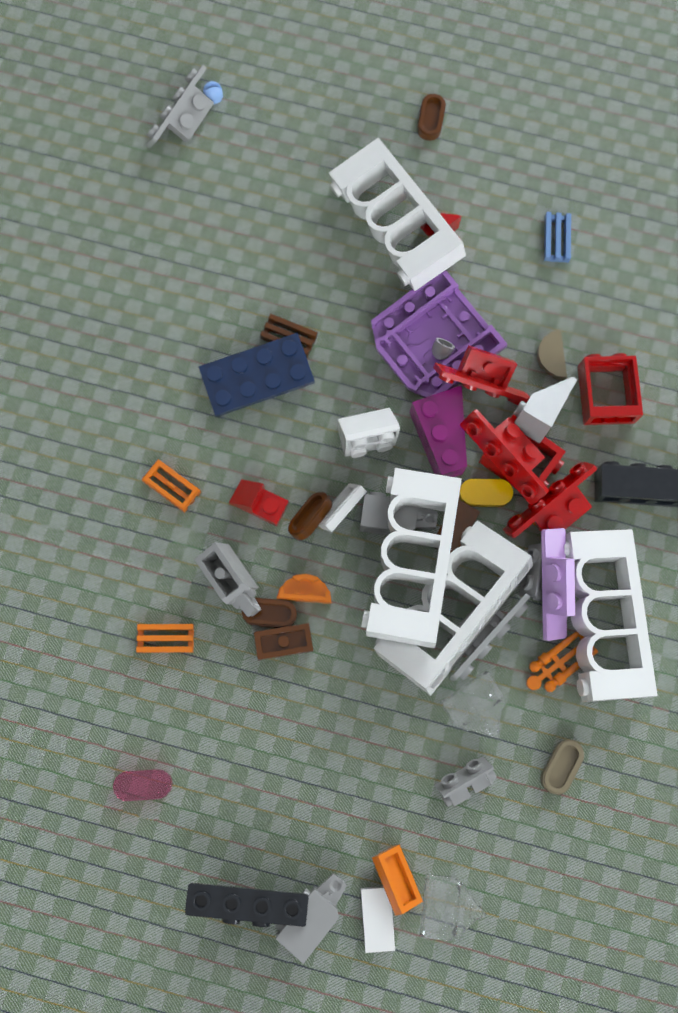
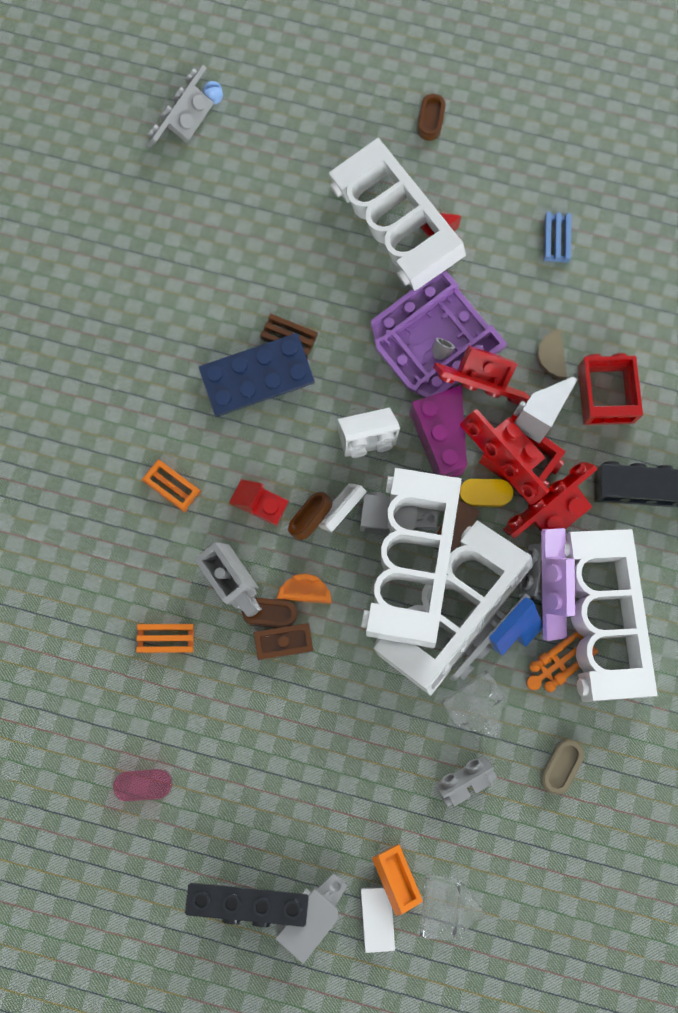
(519, 625): none -> blue tile

